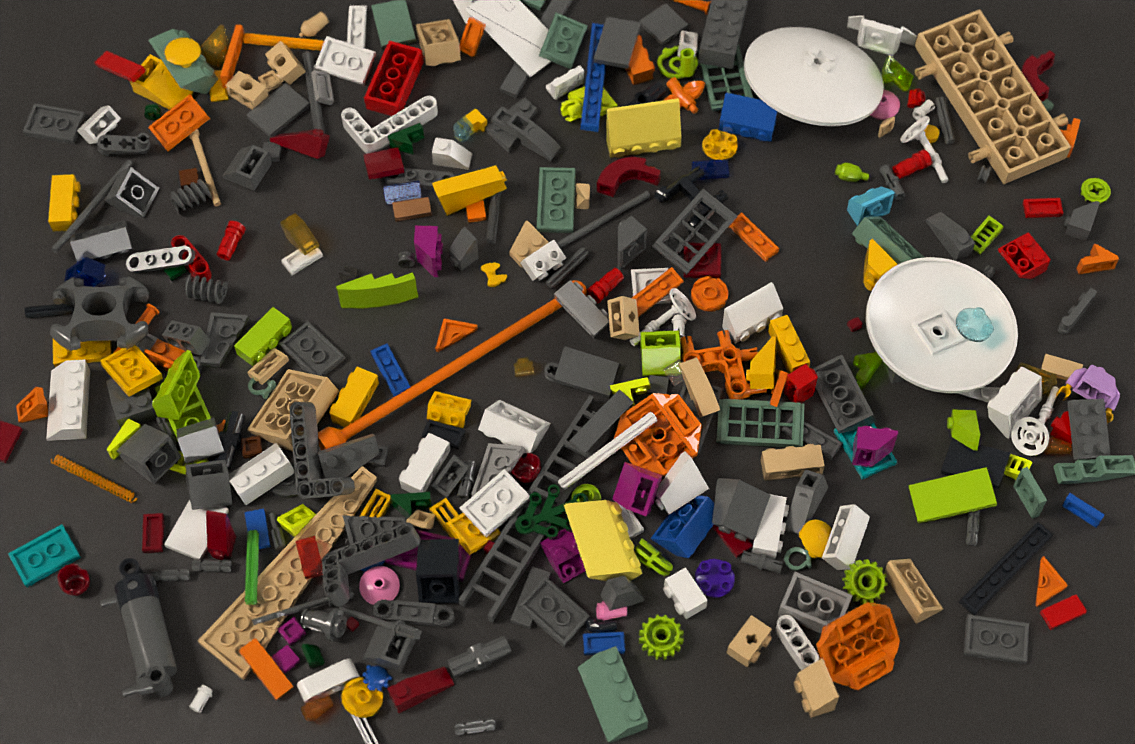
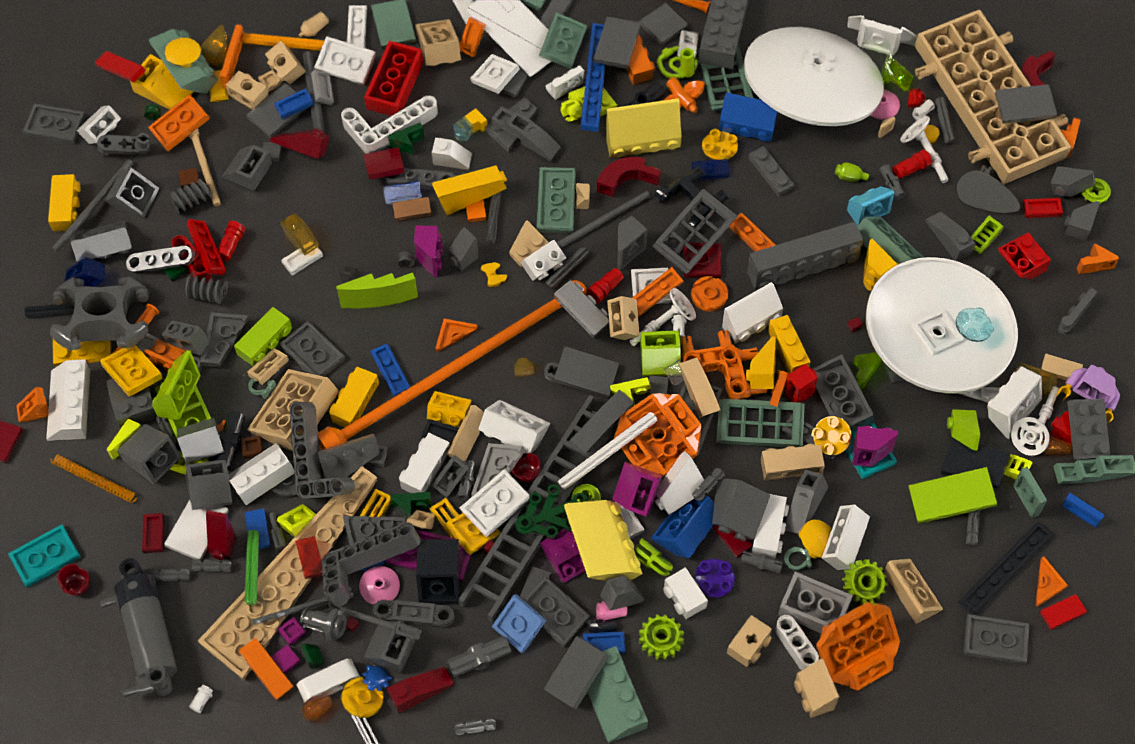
(206, 247): none -> red tile
(294, 103): none -> blue tile
(466, 434): none -> tan tile
(495, 73): none -> white plate
(519, 623): none -> medium blue tile
(576, 672): none -> dark grey tile
(708, 484): none -> dark grey axle
(771, 171): none -> dark grey plate
(805, 256): none -> dark grey brick
(832, 435): none -> yellow dish
(986, 193): none -> dark grey shield
(1025, 104): none -> dark grey tile
(1071, 181): none -> dark grey slope

